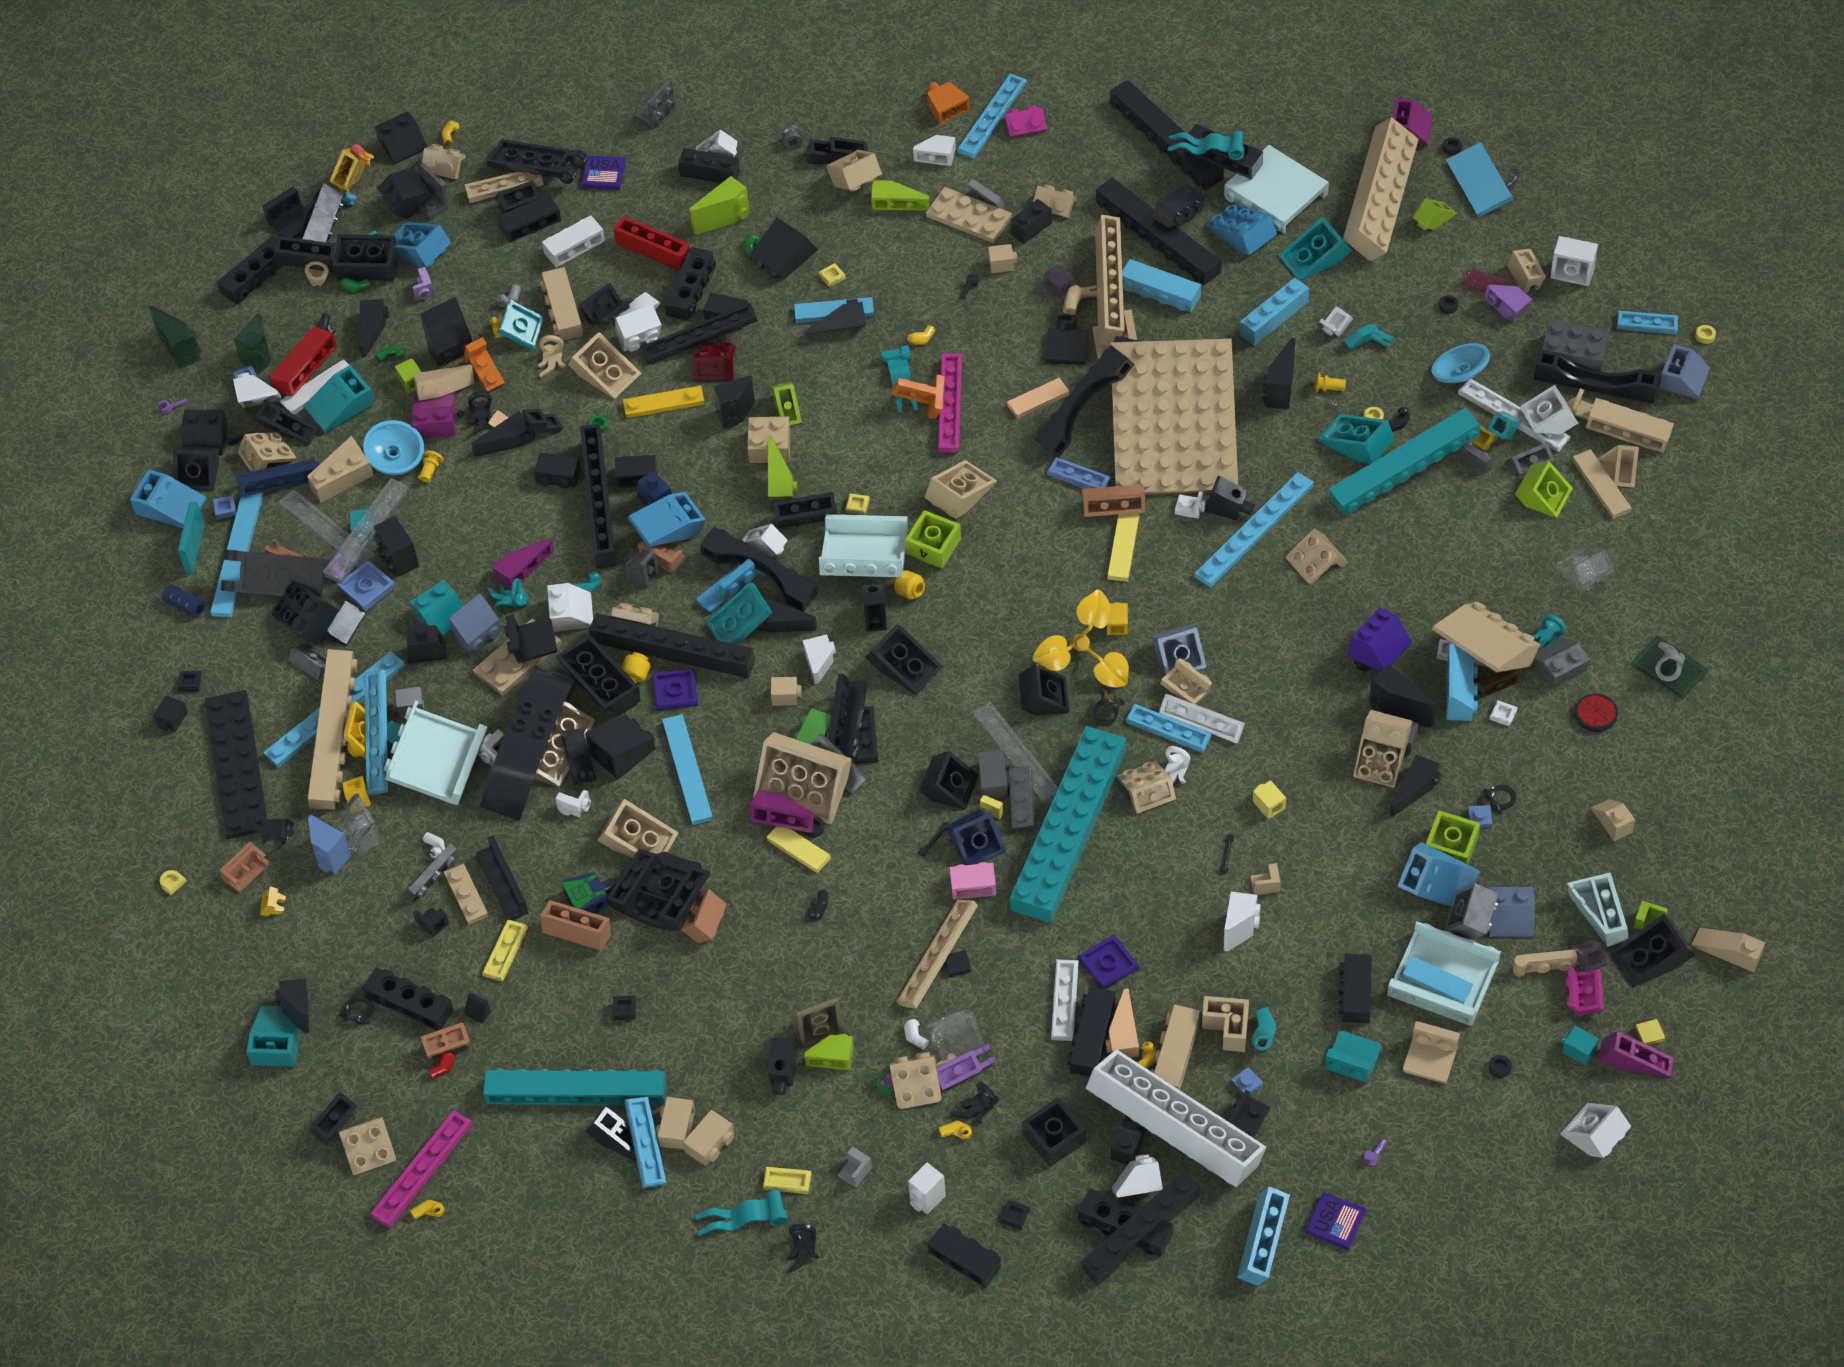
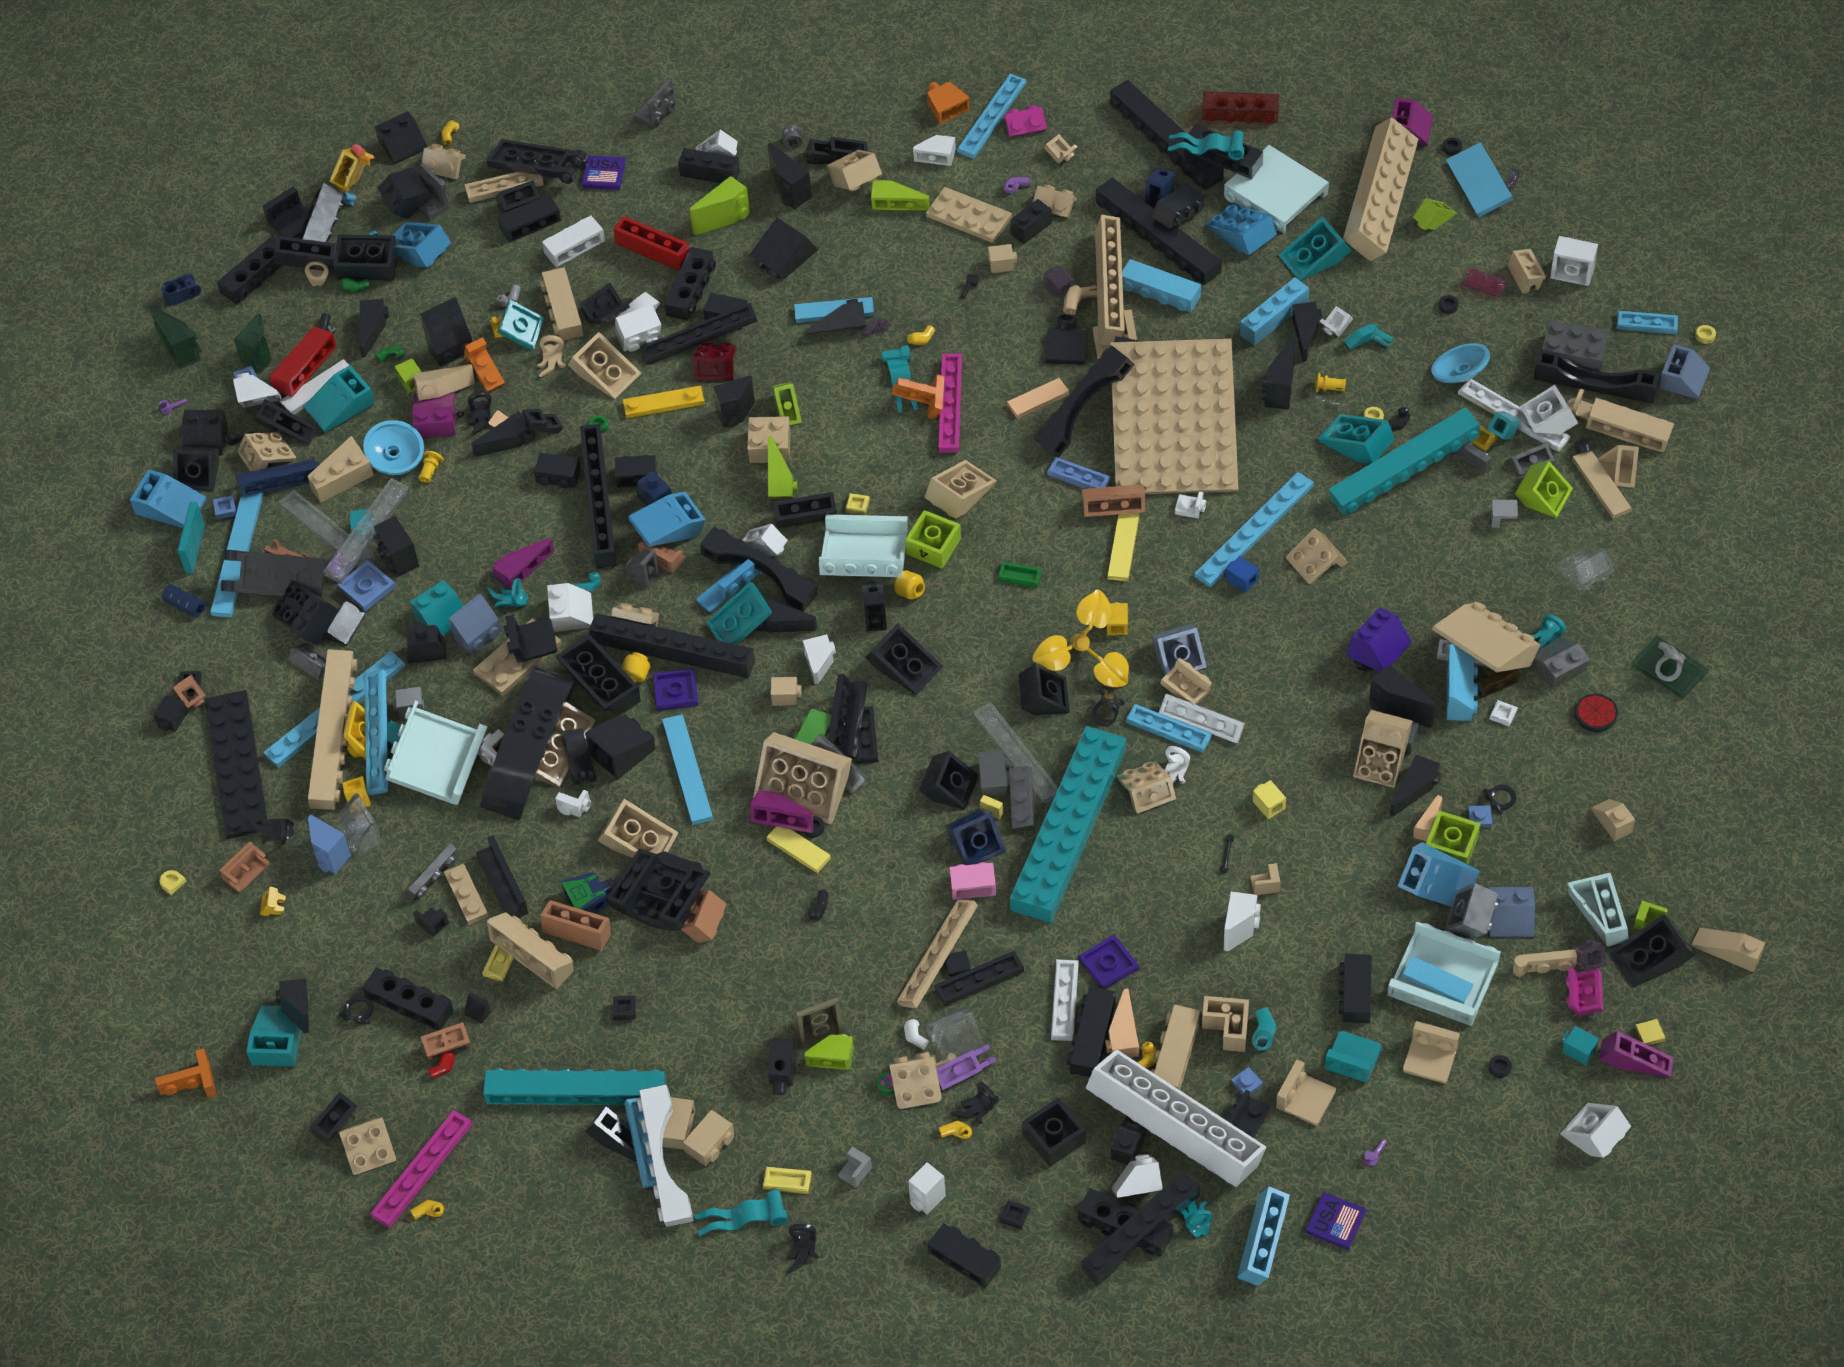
(180, 290): none -> dark blue piece
(182, 687): none -> nougat brick
(189, 1078): none -> orange bracket
(424, 288): lavender bracket -> none
(436, 842): white arm -> none
(530, 949): none -> tan slope
(657, 1110): none -> white arch
(750, 241): green arm -> none
(790, 178): none -> black slope
(832, 275): light yellow tile -> none
(875, 325): none -> clear purple arm
(924, 850): black hinge -> none
(979, 978): none -> black plate
(986, 194): light grey tile -> none
(1014, 183): none -> medium lavender arm
(1020, 574): none -> green tile
(1059, 149): none -> tan bracket
(1160, 181): none -> dark blue torso
(1197, 1220): none -> teal piece
(1228, 500): black torso -> none
(1240, 107): none -> clear red brick
(1242, 574): none -> blue brick
(1304, 1095): none -> tan bracket
(1306, 325): none -> black slope
(1424, 825): none -> light nougat slope
(1503, 510): none -> light grey panel
(1507, 300): medium lavender slope -> none
(1584, 445): none -> black tile

